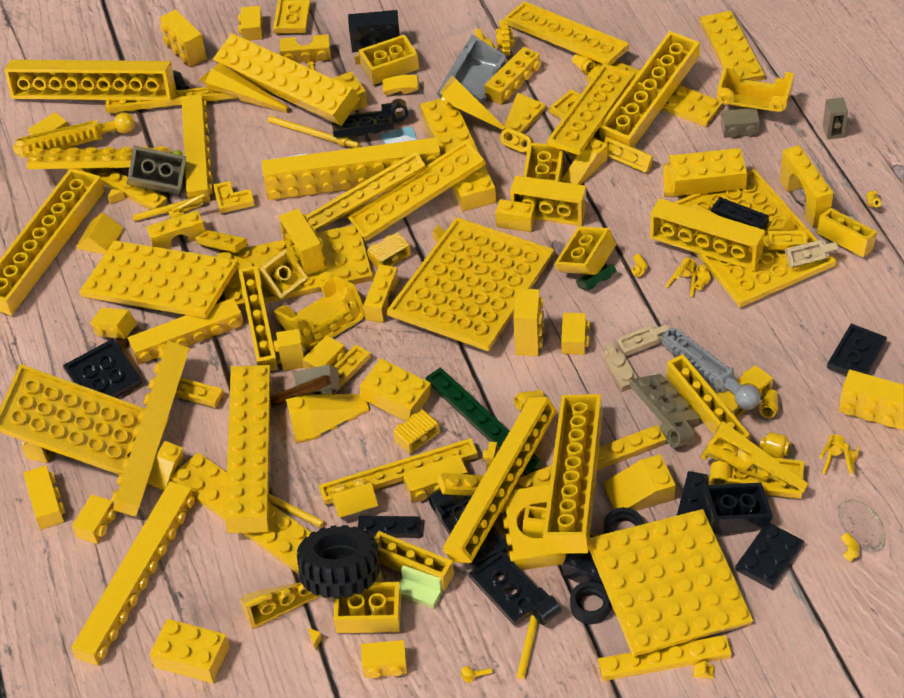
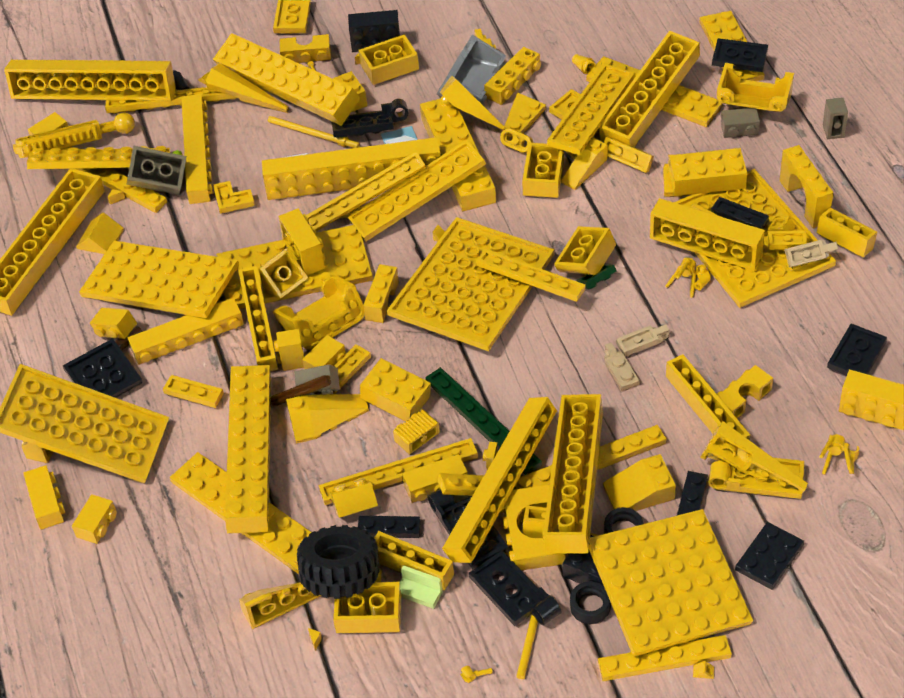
(133, 574): yellow brick -> none
(150, 430): yellow brick -> none
(161, 210): yellow bar -> none
(164, 231): yellow arch -> none
(165, 465): yellow slope -> none
(178, 211): yellow plant -> none
(182, 38): yellow brick -> none
(189, 650): yellow brick -> none
(221, 241): yellow plate -> none
(251, 23): yellow brick -> none
(296, 511): yellow bar -> none
(384, 659): yellow brick -> none
(389, 251): yellow brick -> none
(402, 83): yellow slope -> none
(504, 37): yellow gear -> none
(515, 215): yellow brick -> none
(522, 397): yellow cone -> none
(528, 322): yellow brick -> none
(531, 275): none -> yellow plate
(552, 199): yellow brick -> none
(567, 33): yellow plate -> none
(574, 333): yellow brick -> none
(640, 267): yellow arm -> none
(668, 408): dark tan hinge -> none
(711, 369): light grey gear -> none
(735, 507): black brick -> none
(742, 54): none -> black plate
(769, 405): yellow cone -> none
(776, 445): yellow head -> none
(853, 547): yellow arm -> none
(872, 199): yellow arm -> none

